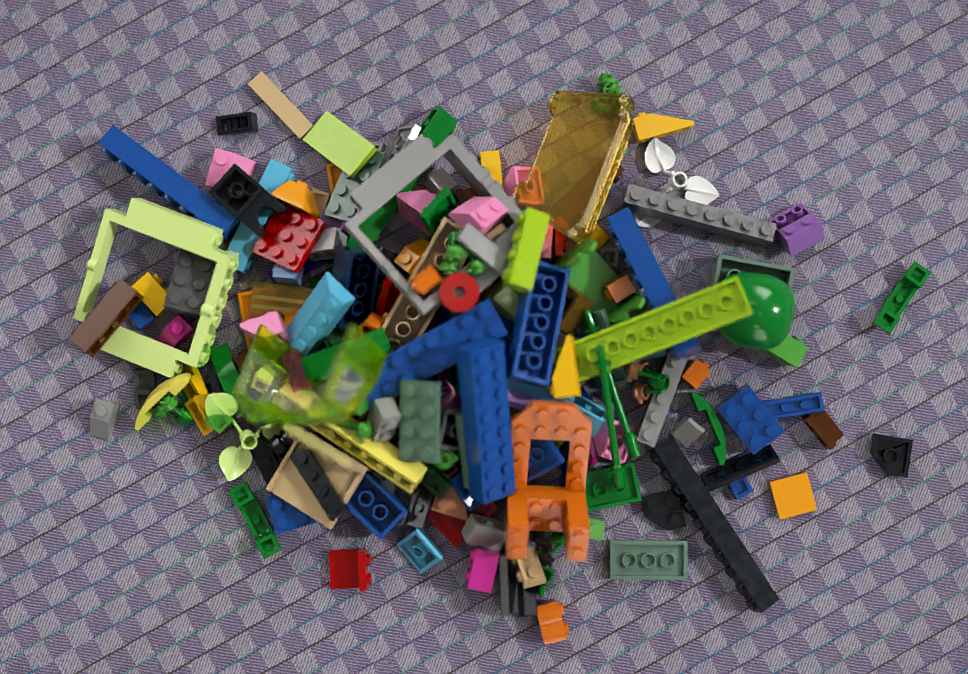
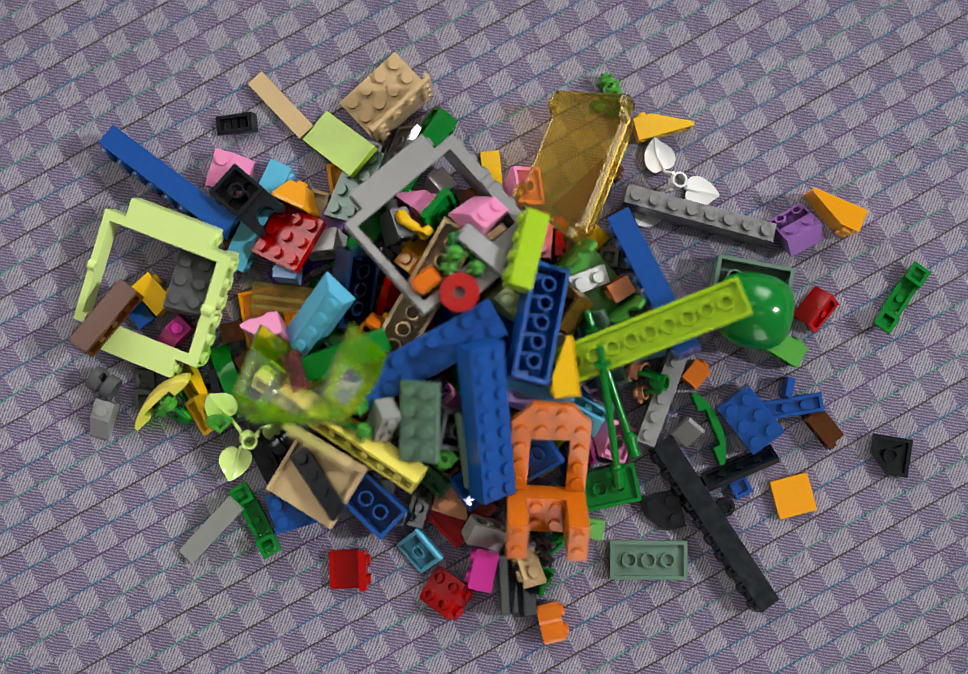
(106, 384): none -> dark grey wheel
(211, 529): none -> light grey tile
(232, 332): none -> reddish brown brick
(387, 98): none -> tan bracket
(399, 227): none -> dark grey torso
(446, 593): none -> red bracket
(589, 278): none -> white plate
(726, 505): none -> black tile
(788, 386): none -> blue tile
(816, 308): none -> red panel
(835, 212): none -> light orange slope

